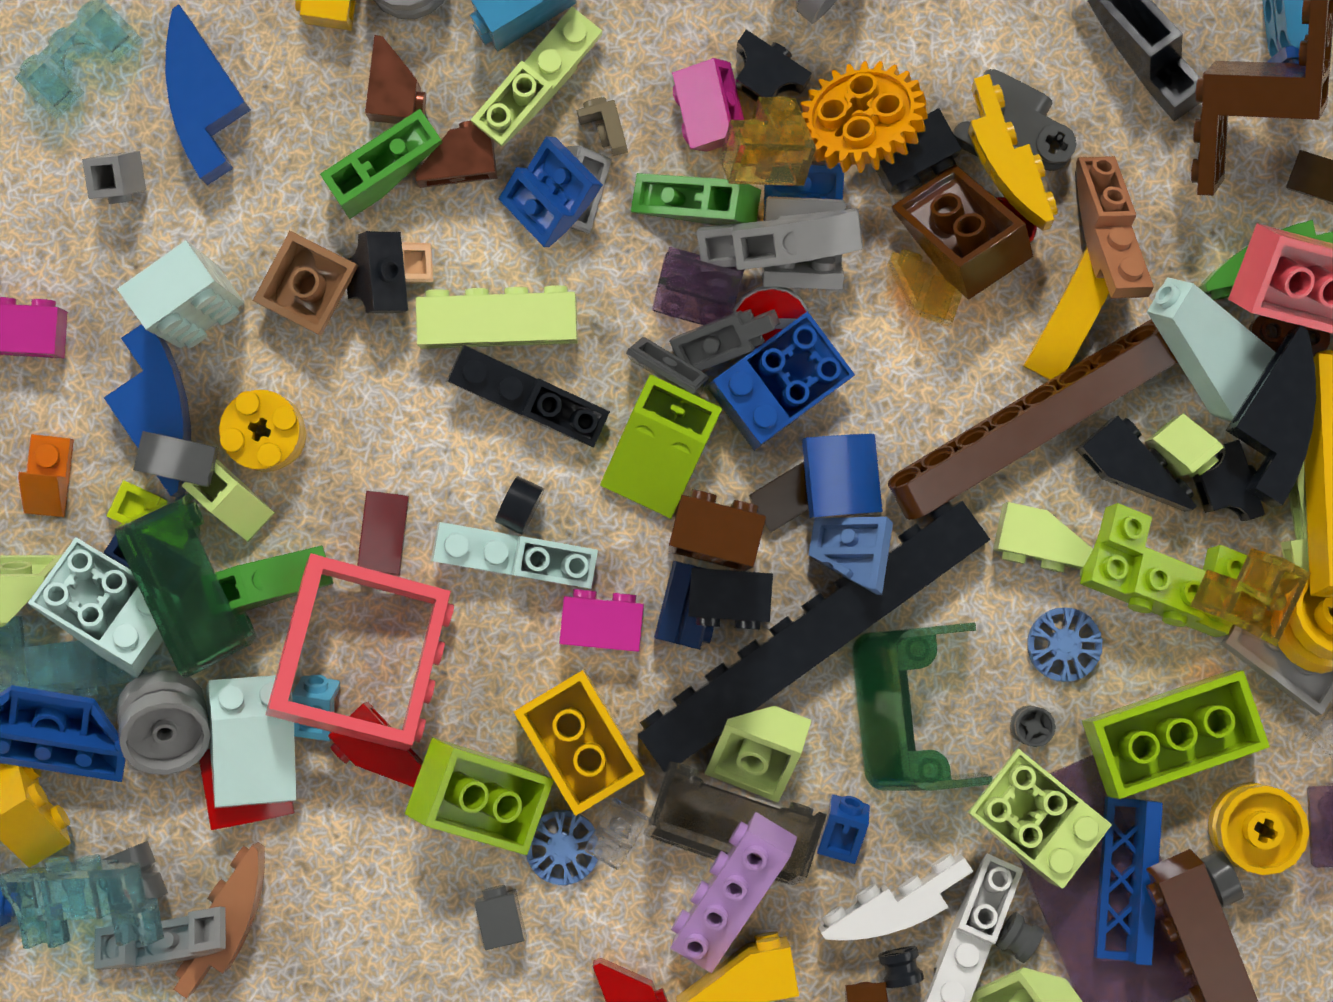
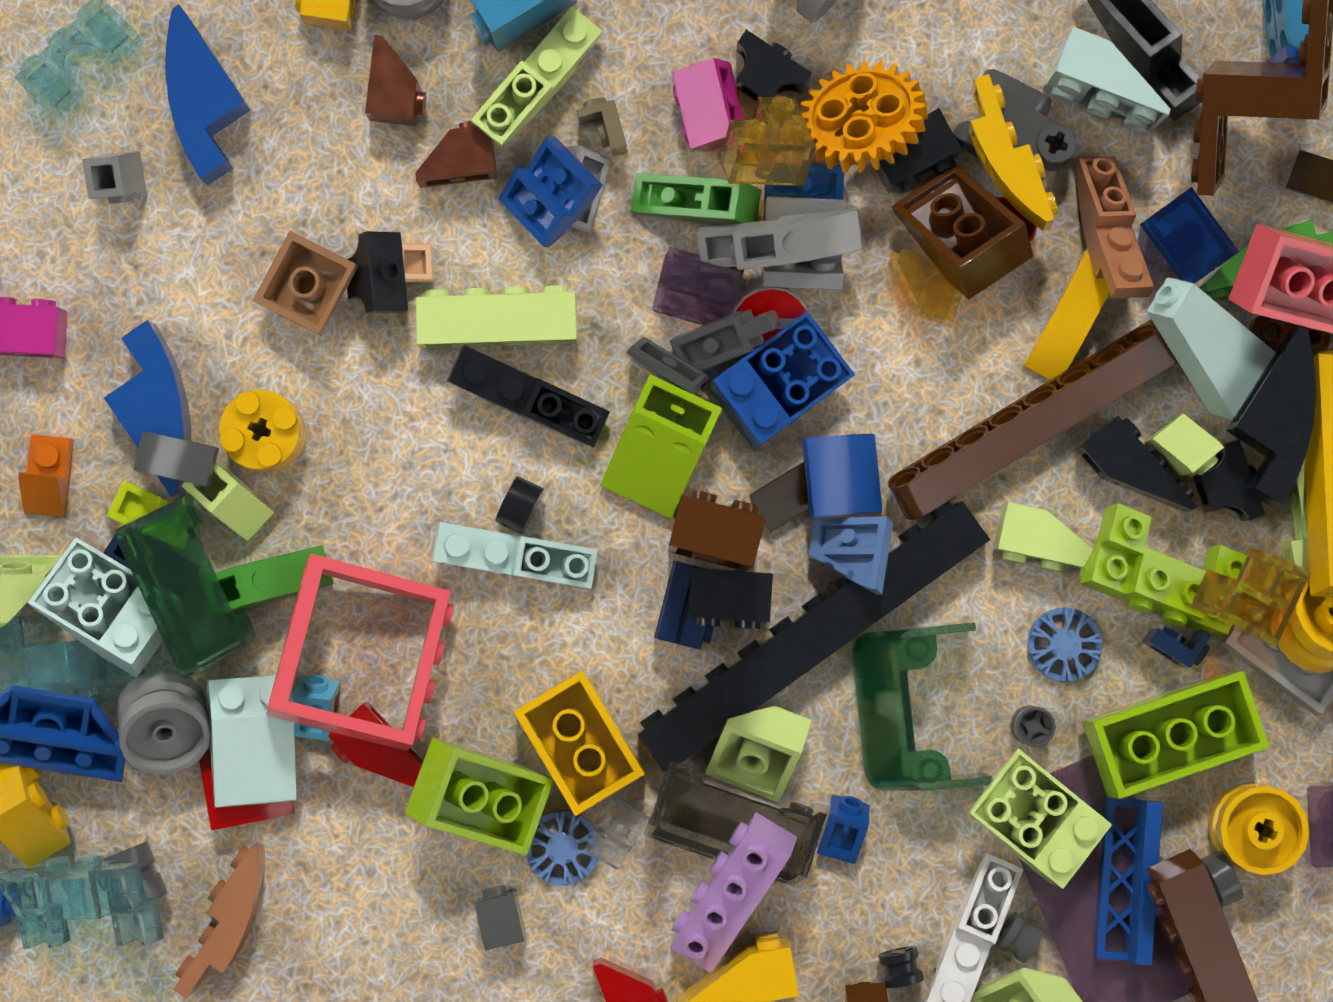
(182, 296): light aqua brick -> none
(184, 939): light grey slope -> none
(381, 163): bright green slope -> none
(383, 532): dark red slope -> none
(601, 622): dark pink brick -> none
(881, 913): white slope -> none
(1100, 77): none -> light aqua slope
(1170, 645): none -> dark blue bracket
(1189, 237): none -> clear blue slope

